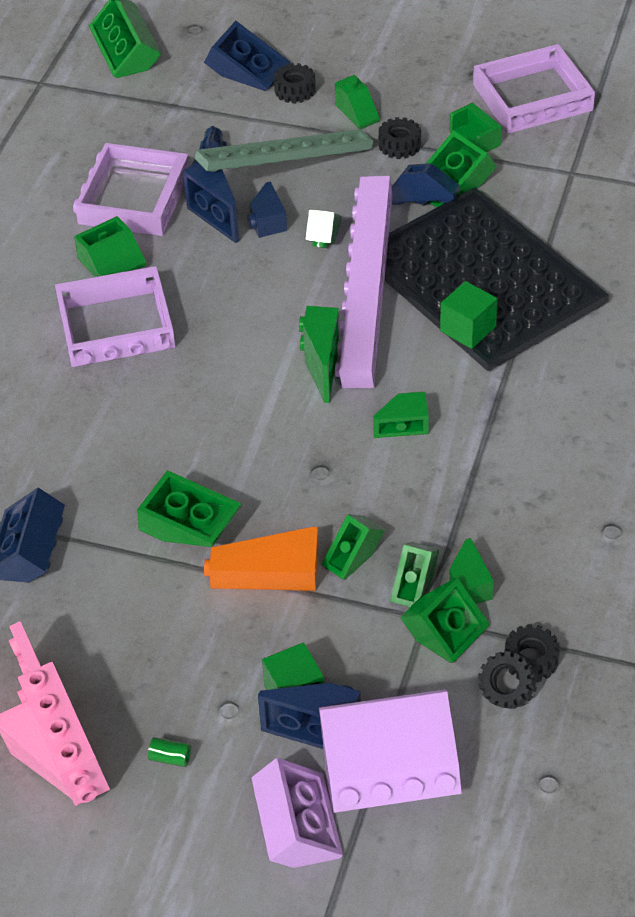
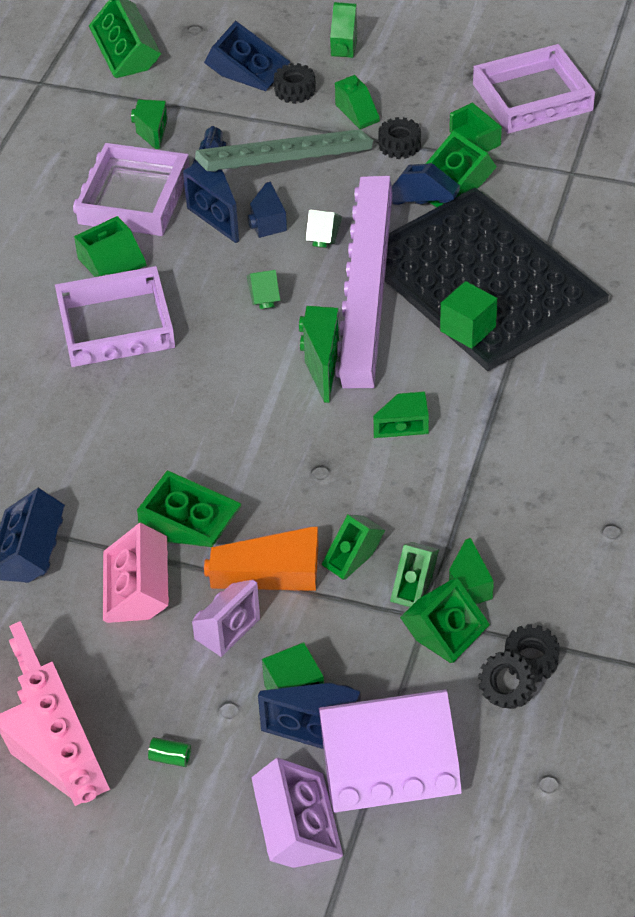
(135, 576): none -> bright pink slope
(150, 120): none -> green slope
(228, 617): none -> lavender slope
(263, 288): none -> slope
(343, 30): none -> slope

